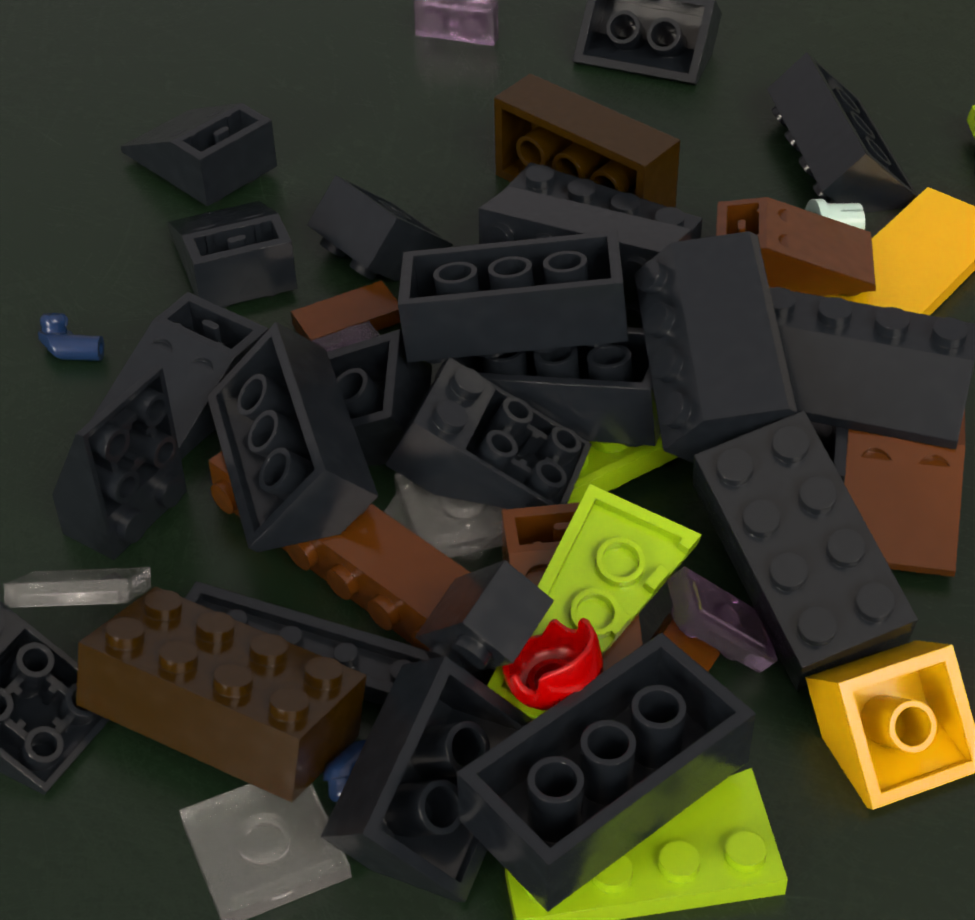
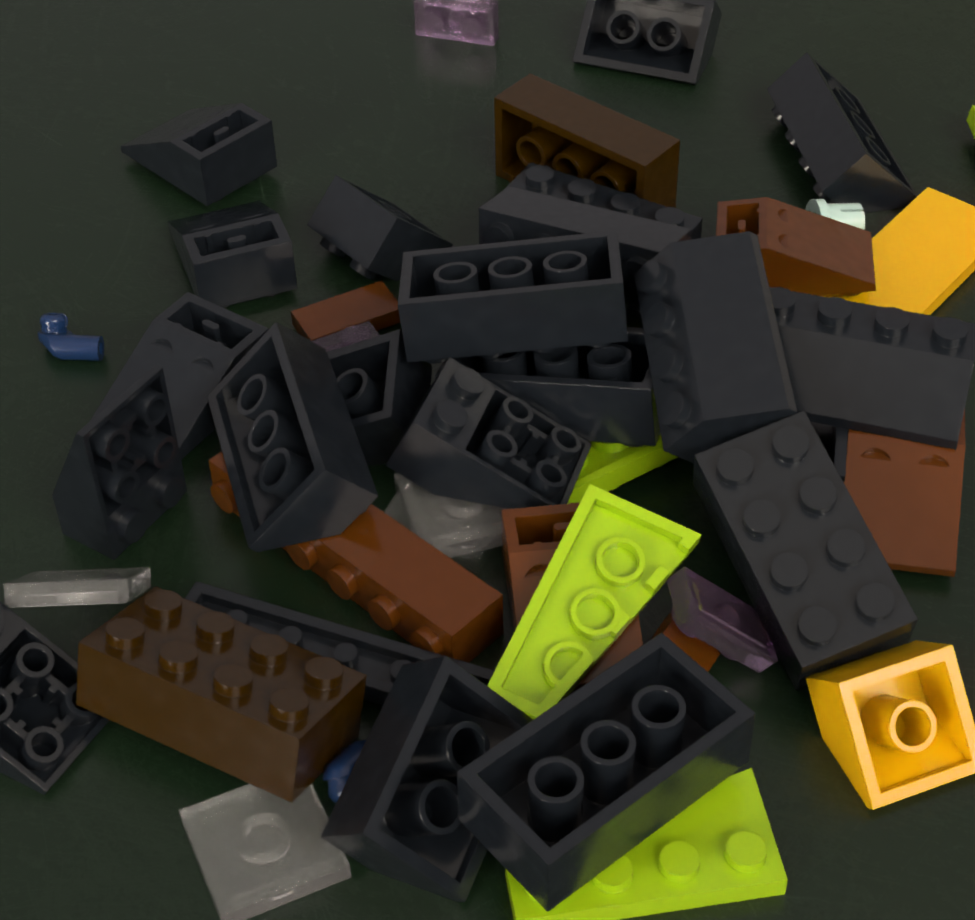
(485, 618): black brick -> none
(555, 664): red hair -> none

